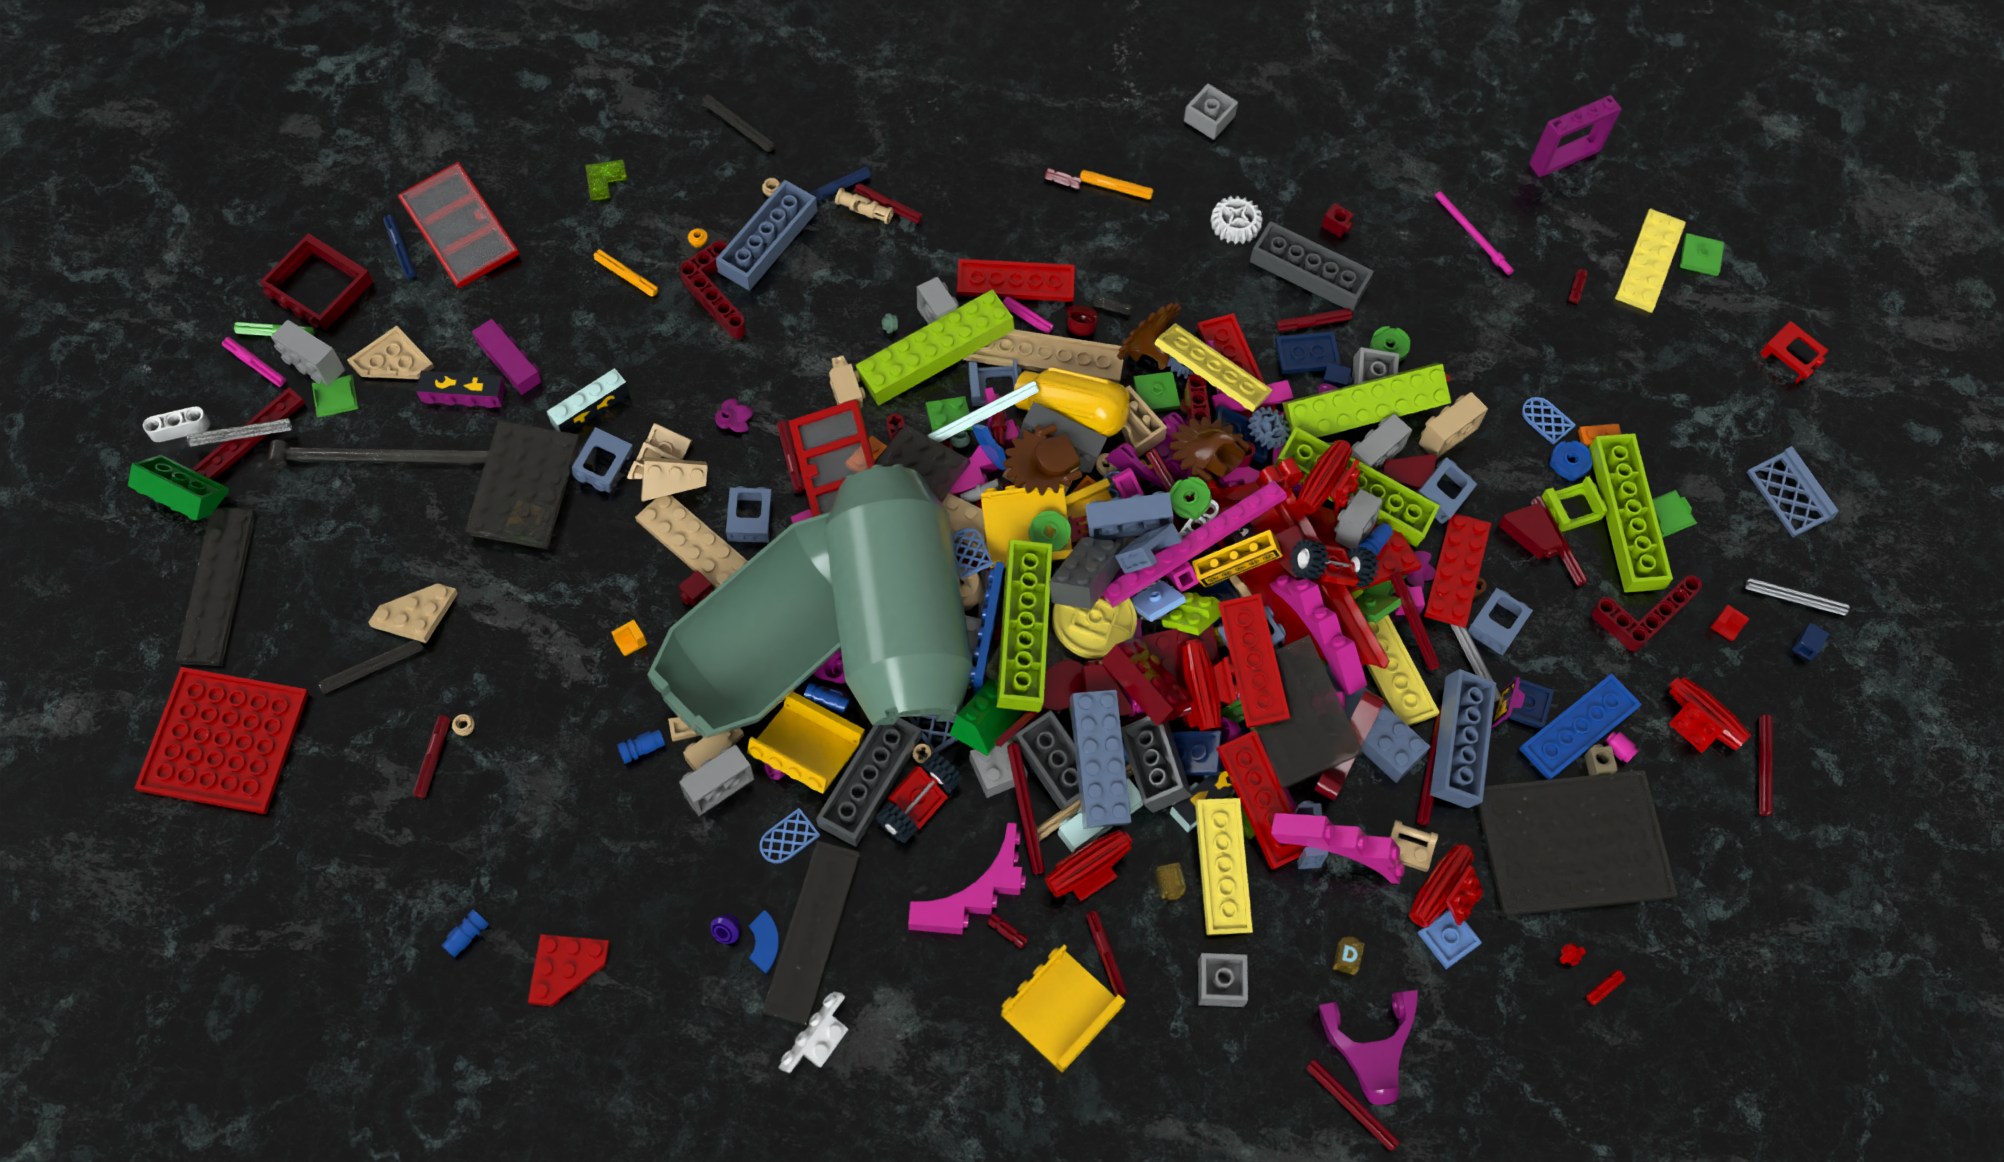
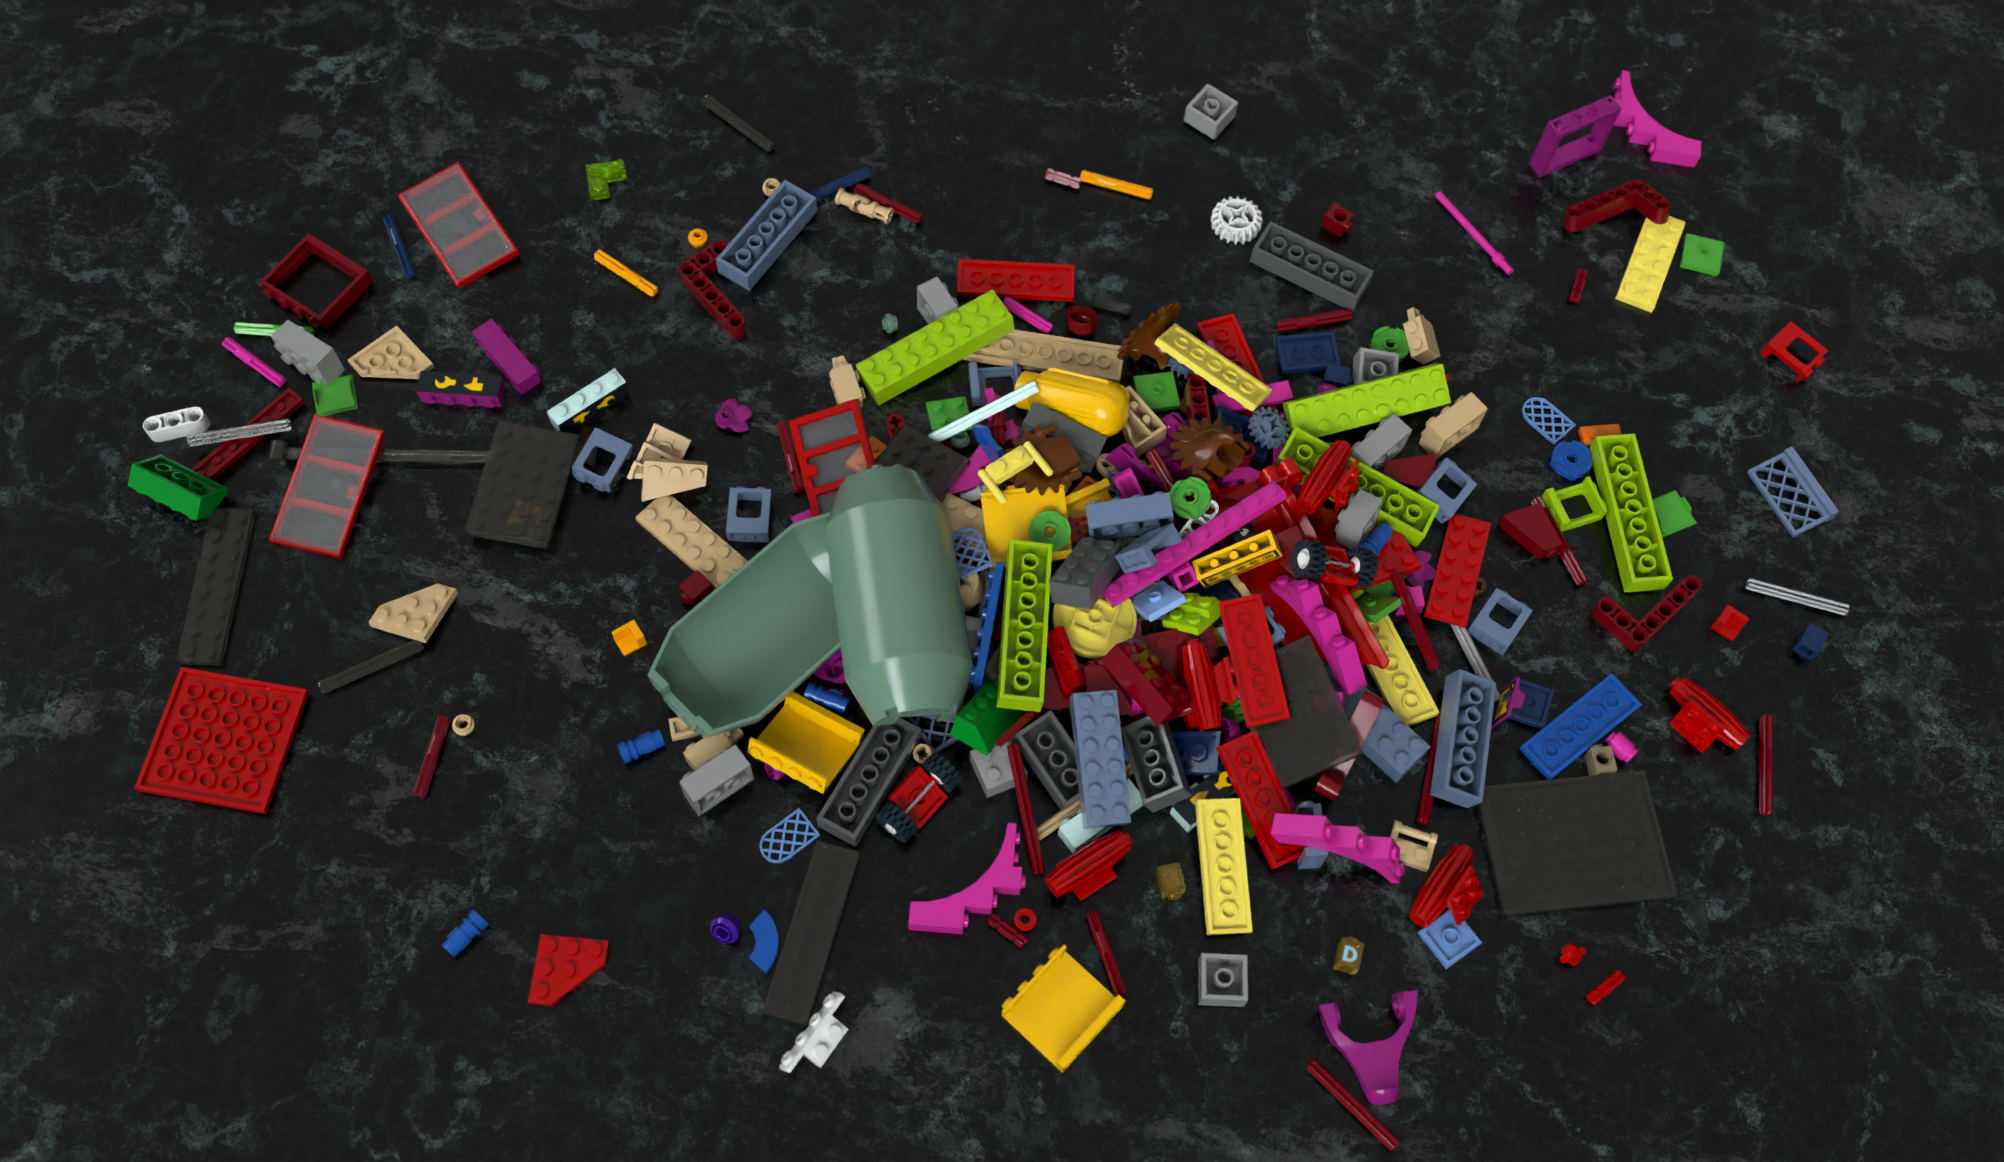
(327, 486): none -> clear door
(1009, 466): none -> light yellow plate
(1025, 912): none -> red plate
(1064, 660): none -> red plate
(1420, 337): none -> tan hinge
(1617, 200): none -> dark red beam
(1642, 129): none -> dark pink arch

